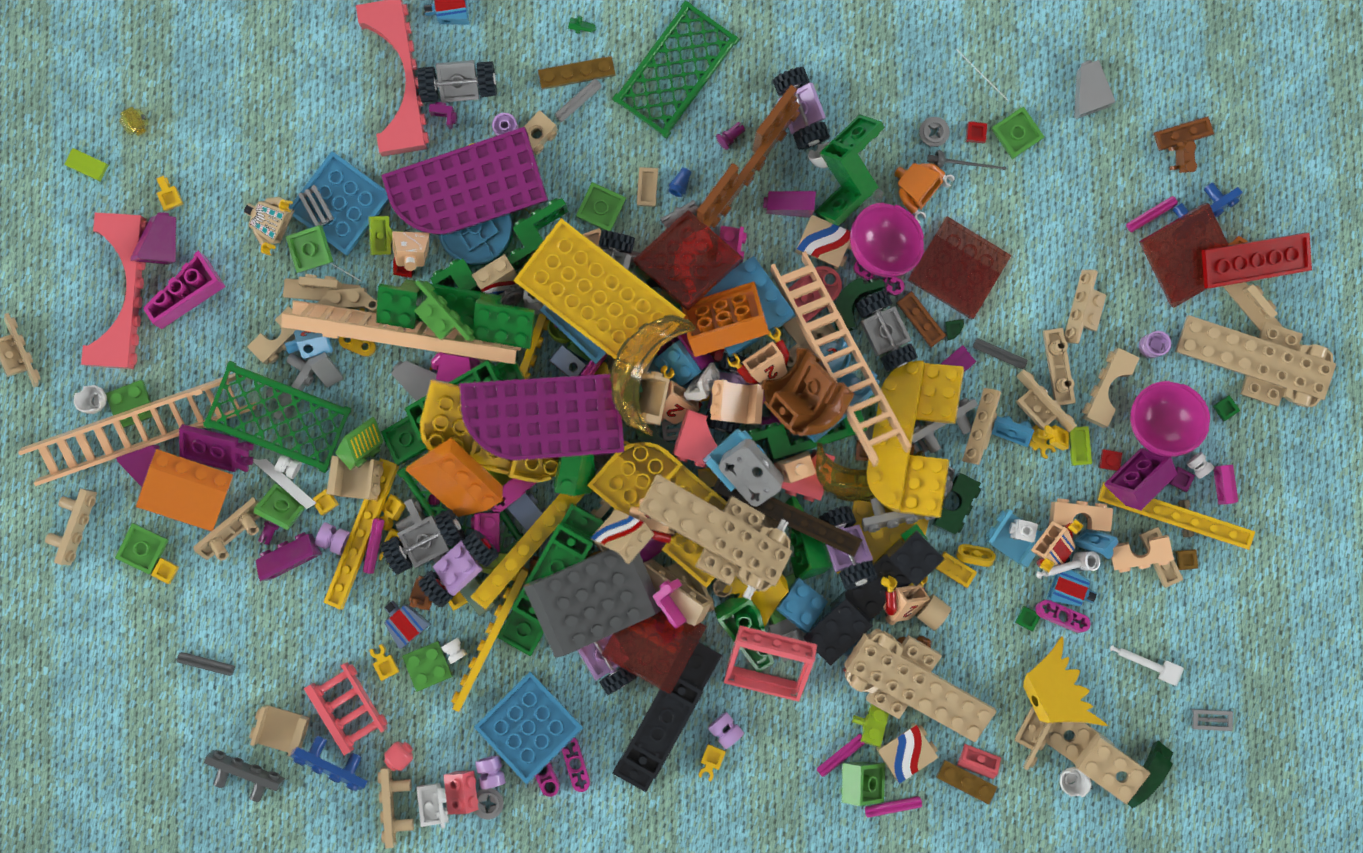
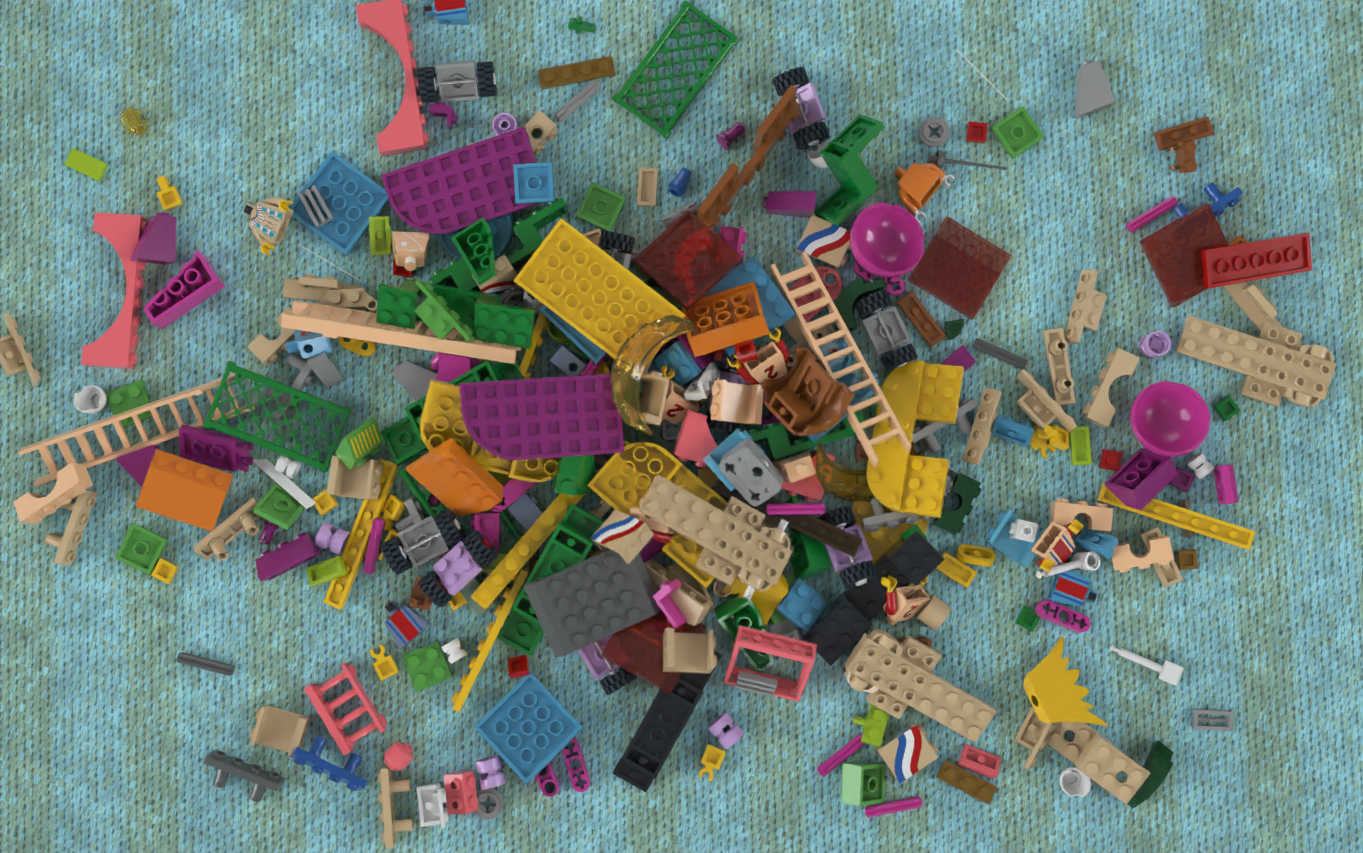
(70, 482): none -> light nougat arch
(309, 249): bright green plate -> none
(326, 571): none -> lime tile
(477, 250): none -> green wedge
(518, 666): none -> red plate
(534, 183): none -> dark azure plate
(688, 652): none -> tan panel
(745, 351): none -> red plate
(756, 683): none -> light grey tile
(795, 508): none -> dark pink axle

